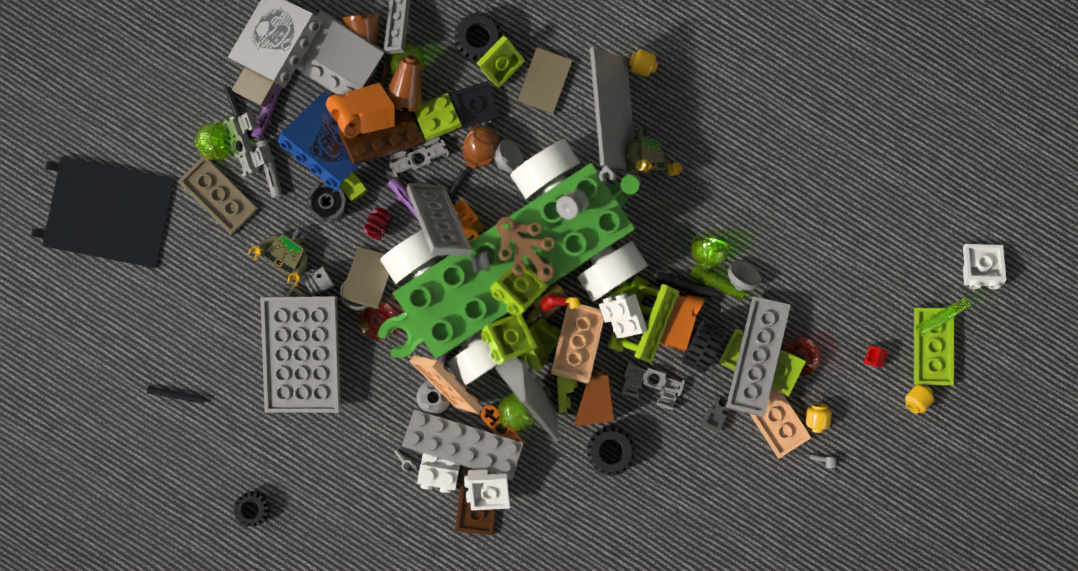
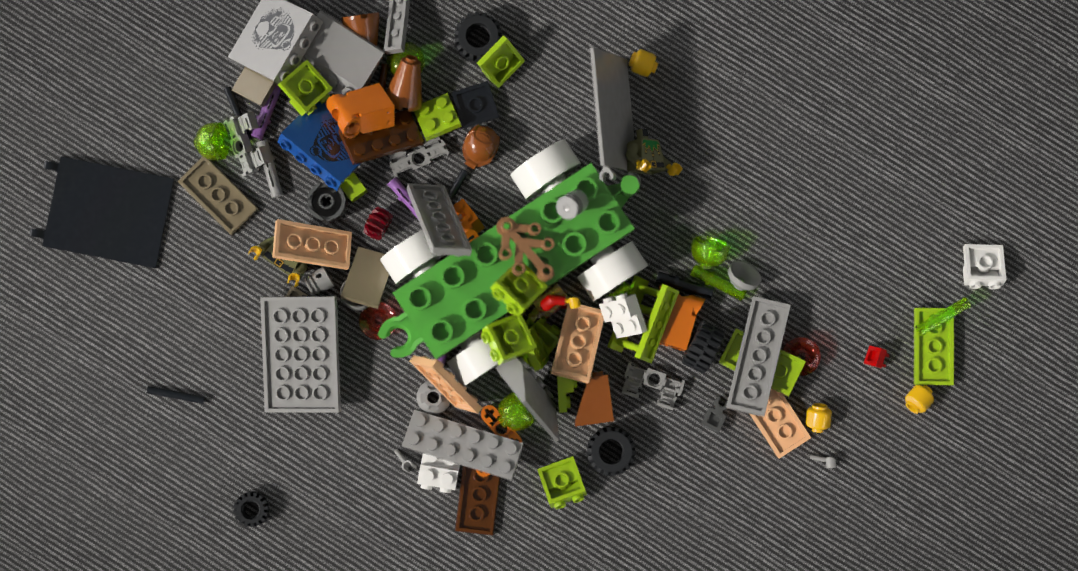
(305, 88): none -> lime plate
(312, 244): none -> light nougat plate
(480, 262): dark grey wheel -> none
(487, 490): white plate -> none
(508, 156): light grey piece -> none
(544, 80): dark tan tile -> none
(562, 483): none -> lime plate

